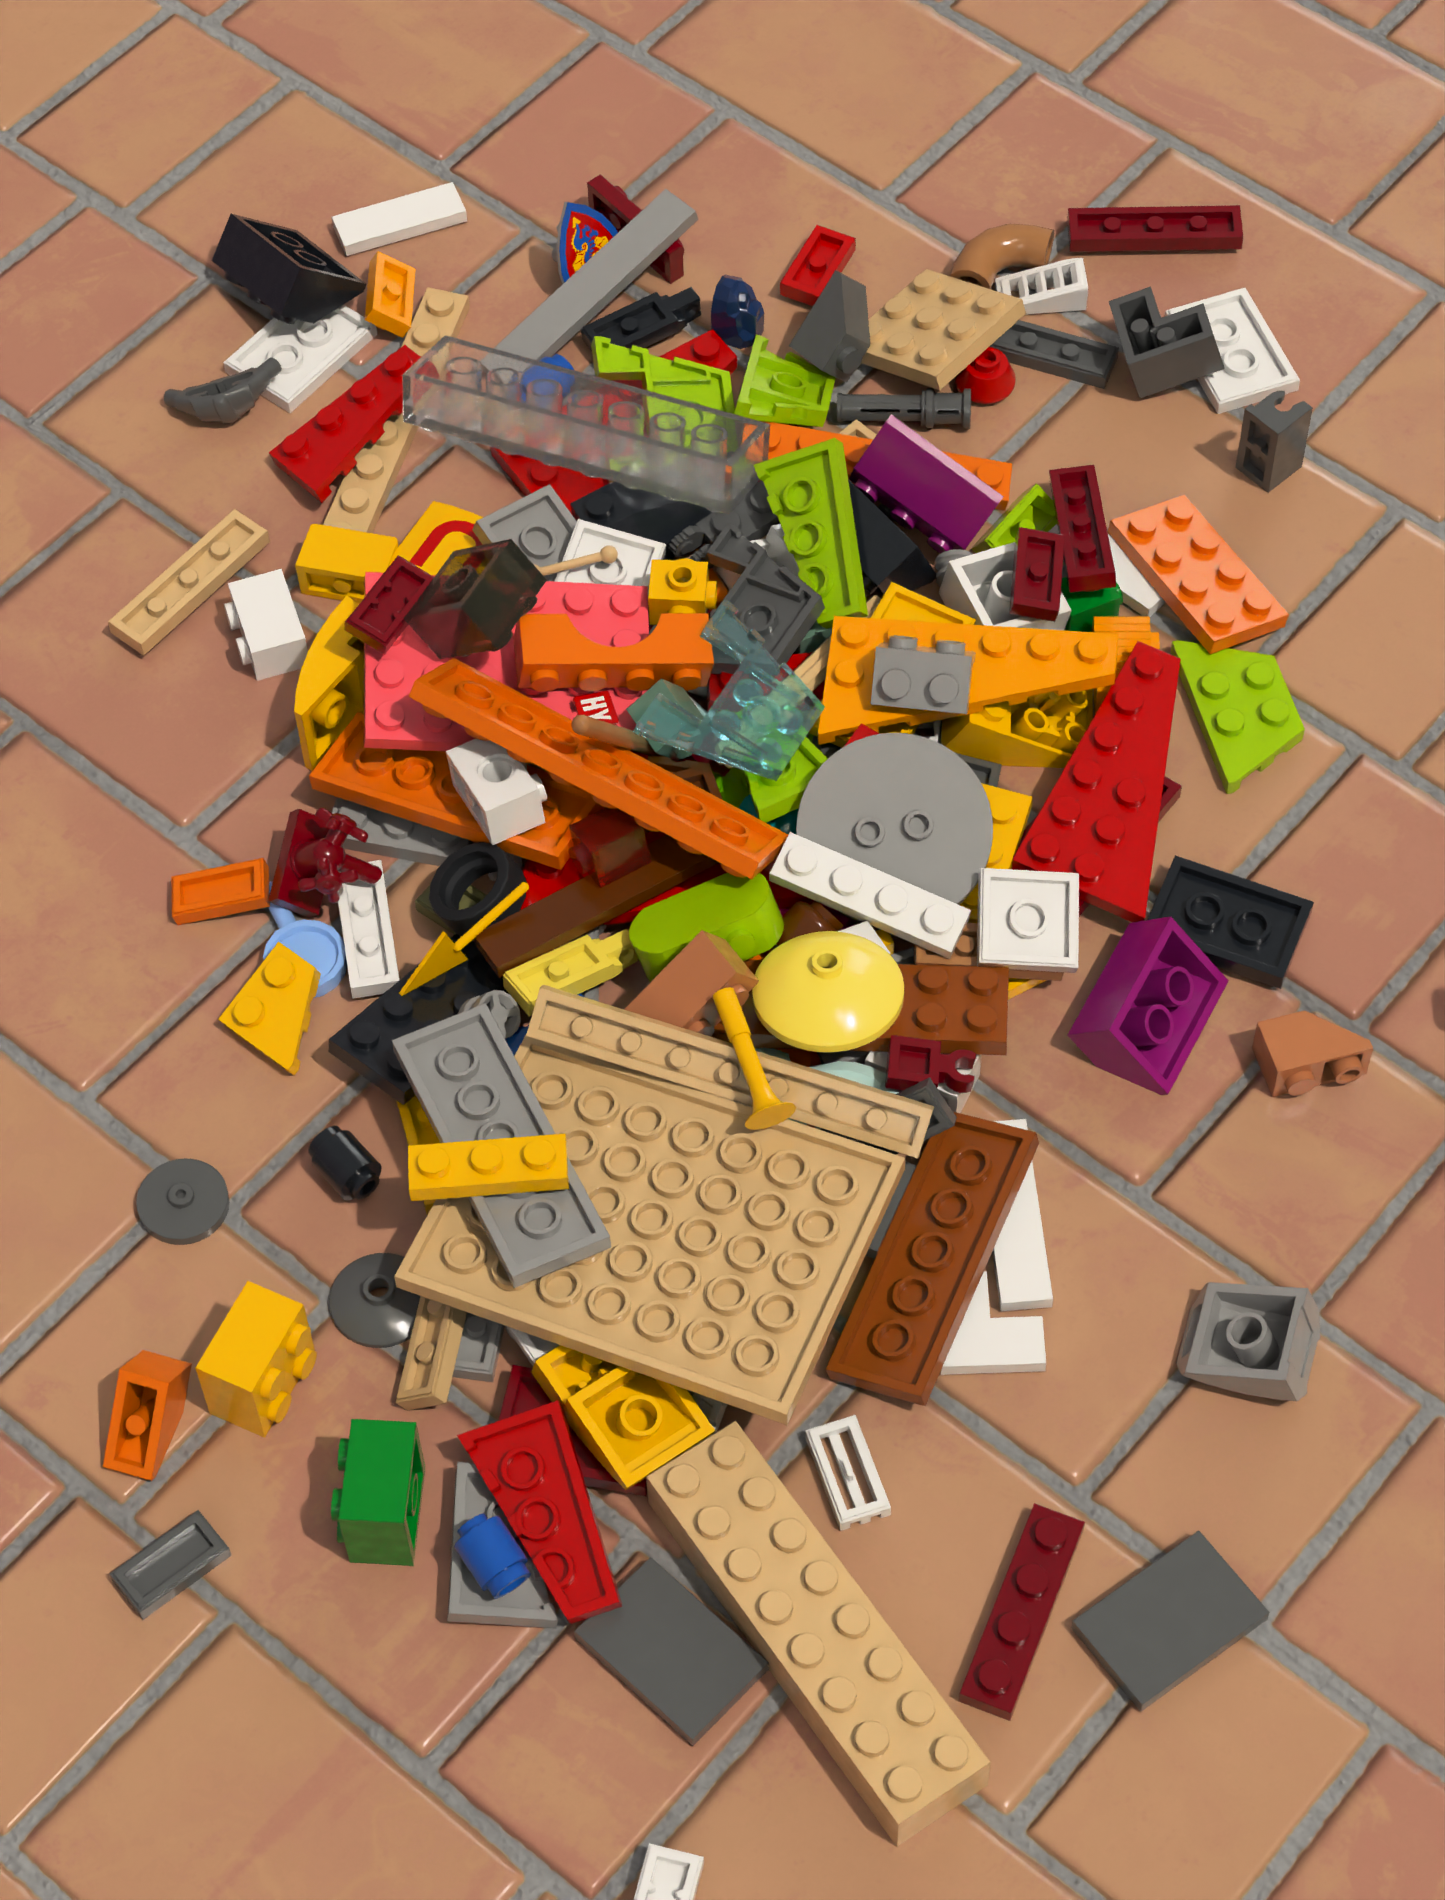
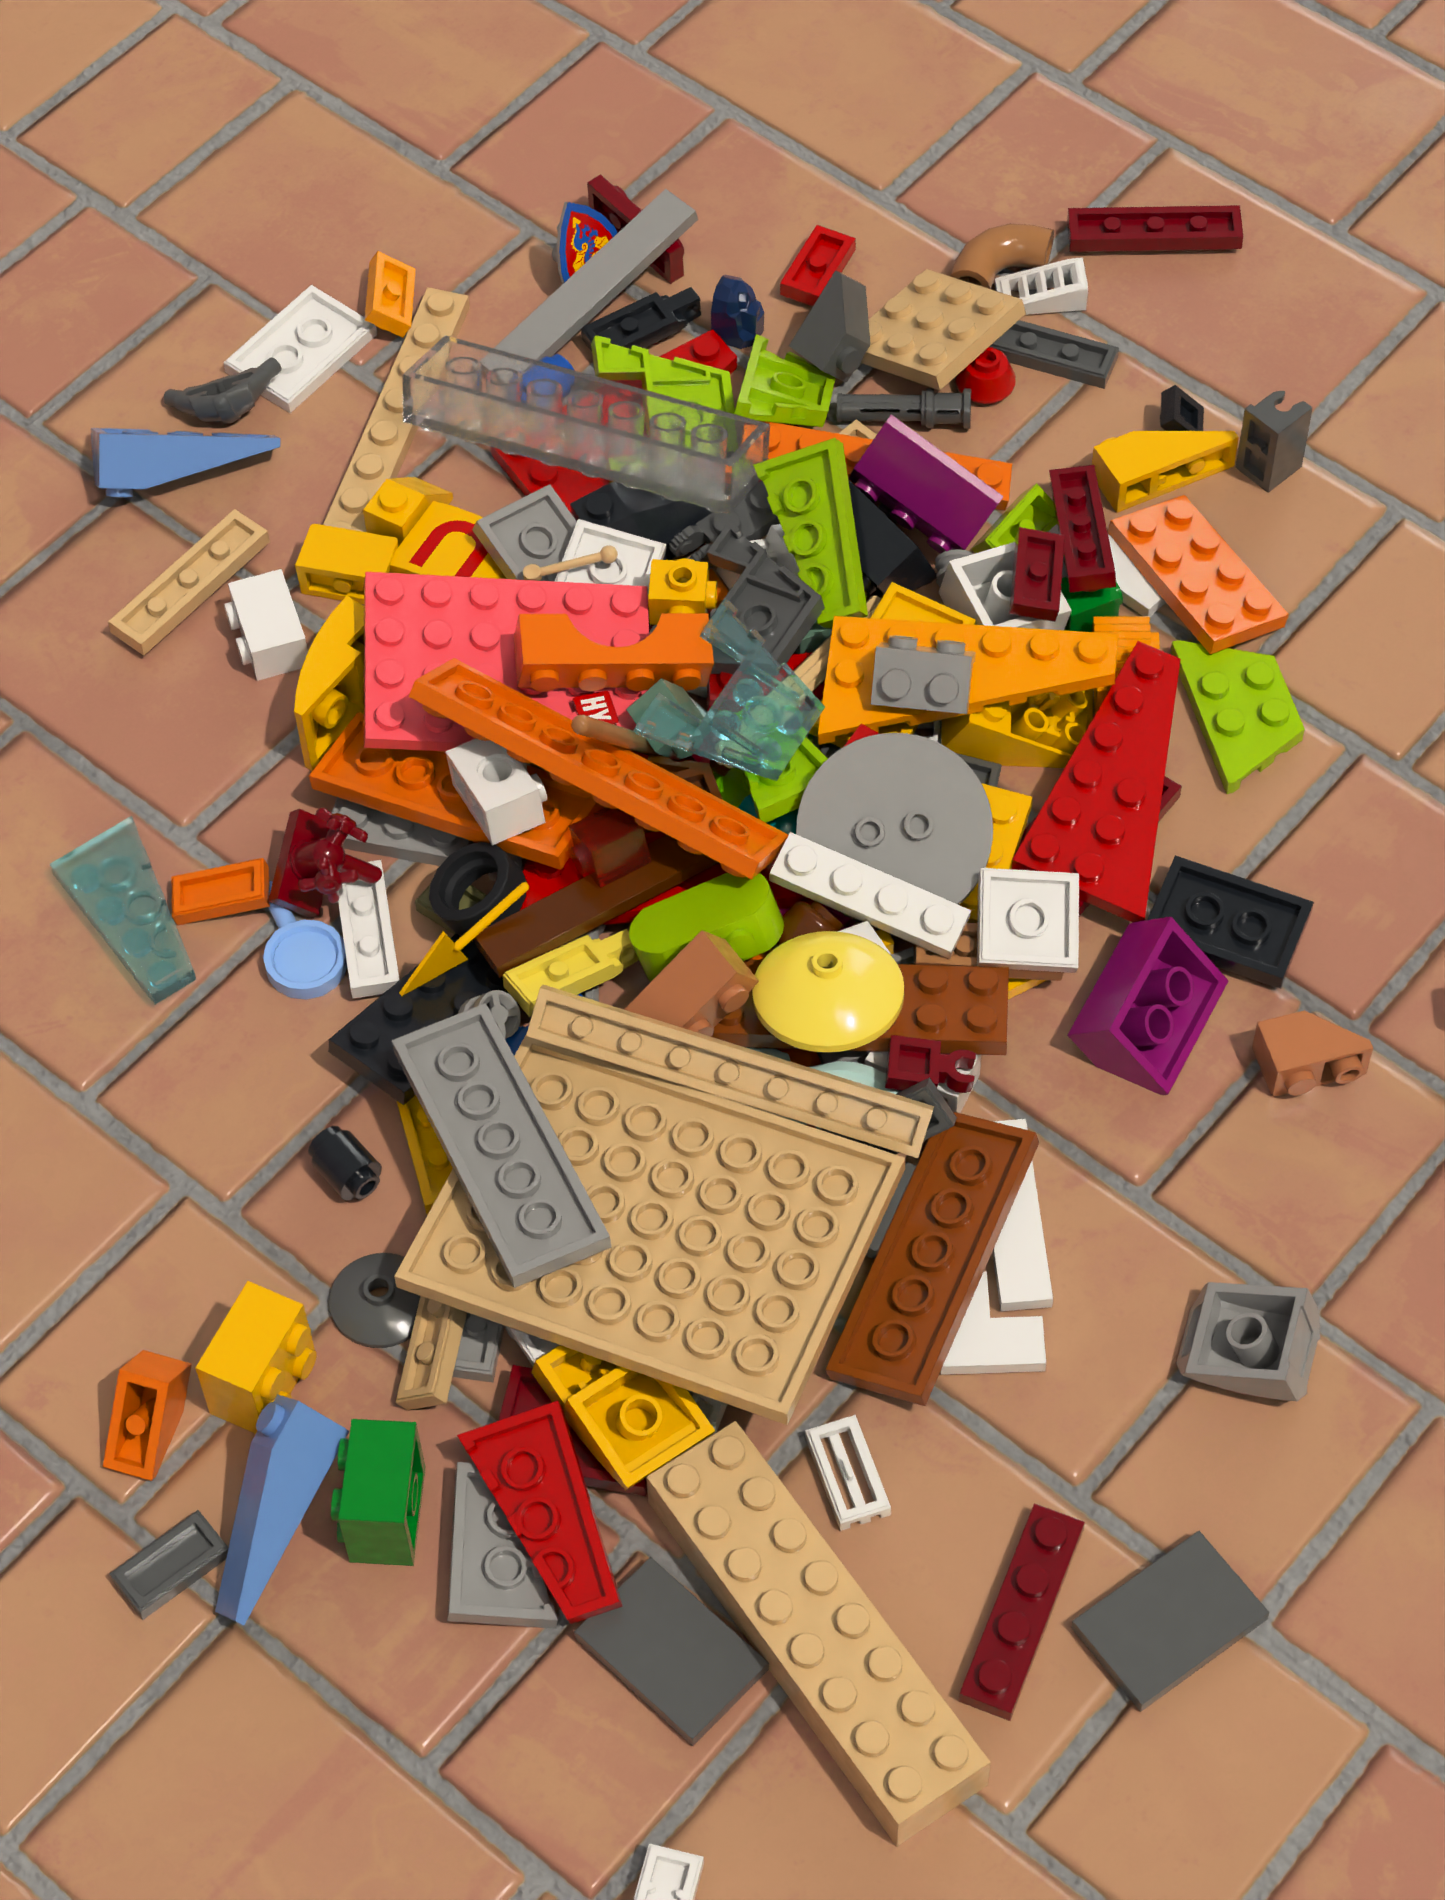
(125, 904): none -> clear light blue wing
(145, 459): none -> medium blue wedge
(182, 1201): dark grey piece -> none
(275, 1006): yellow wing -> none
(279, 1482): none -> medium blue wedge
(284, 270): black slope -> none
(340, 430): red wing -> none
(382, 611): dark red plate -> none
(399, 219): white tile -> none
(400, 505): none -> yellow slope
(476, 600): clear smoke brick -> none
(488, 1167): yellow plate -> none
(492, 1555): blue brick -> none
(766, 1106): yellow piece -> none
(1157, 462): none -> yellow slope
(1166, 348): dark grey brick -> none
(1180, 411): none -> black plate
(1248, 351): white tile -> none

